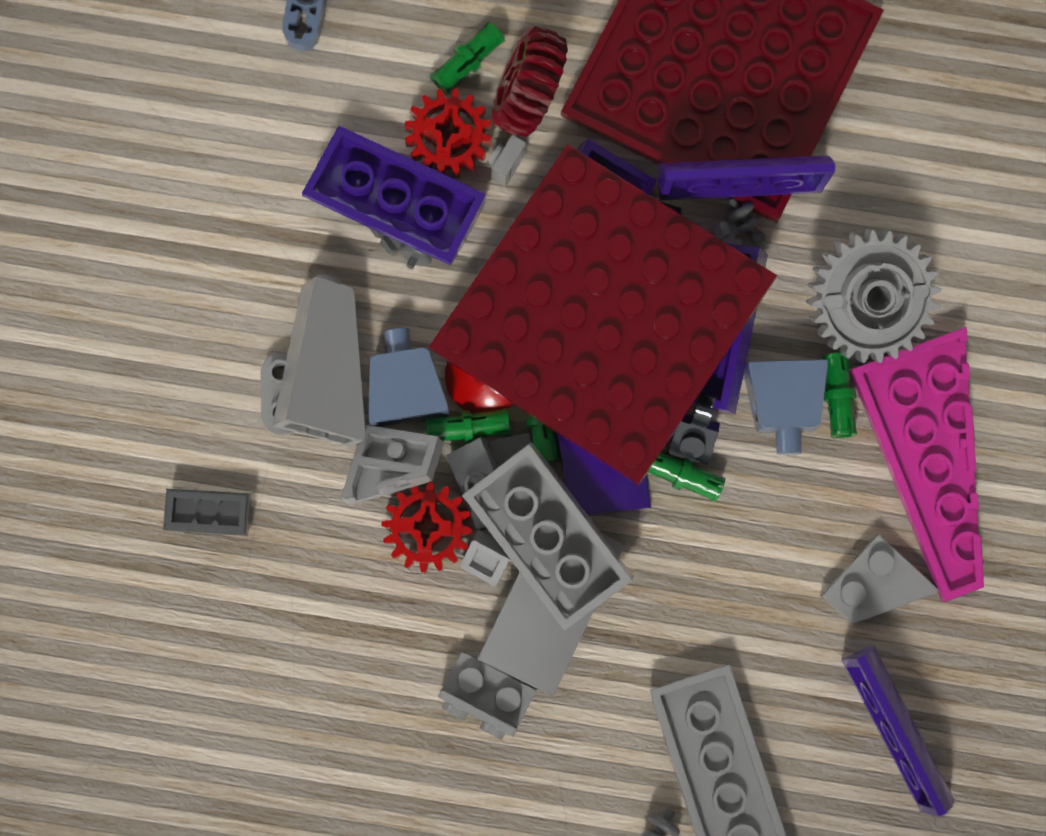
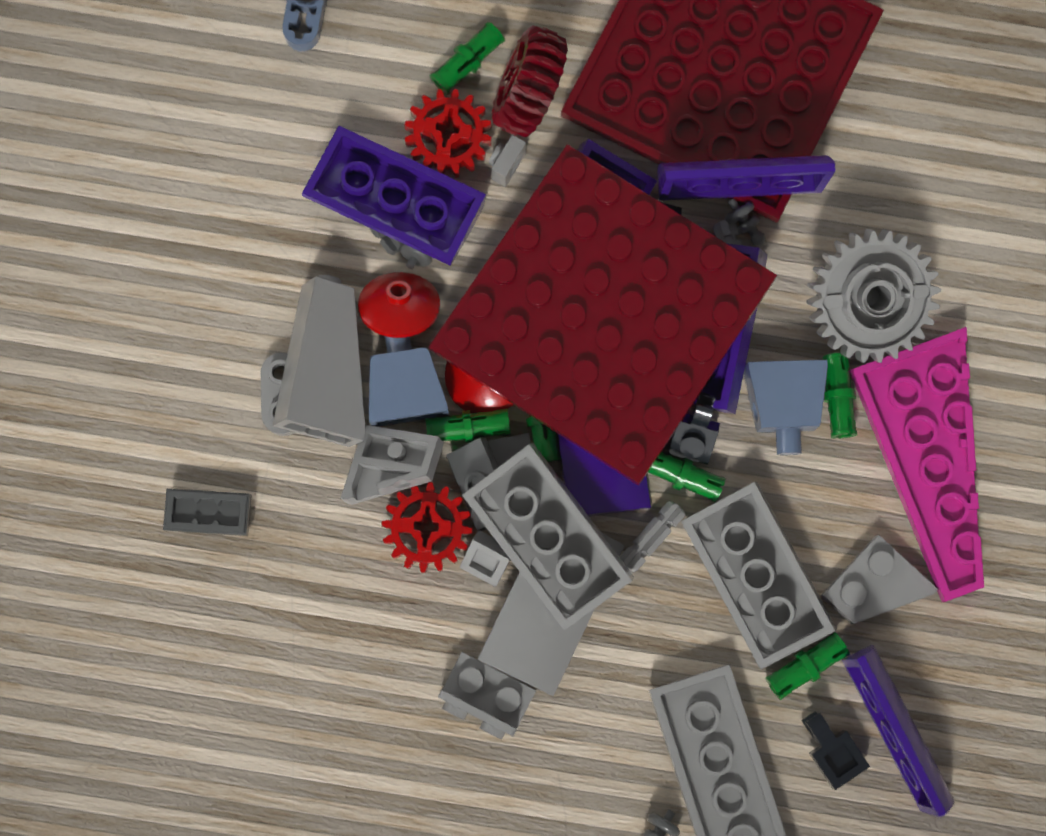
(399, 304): none -> red dish
(652, 536): none -> light grey axle
(759, 575): none -> light grey slope
(807, 666): none -> green pin
(836, 754): none -> black plate

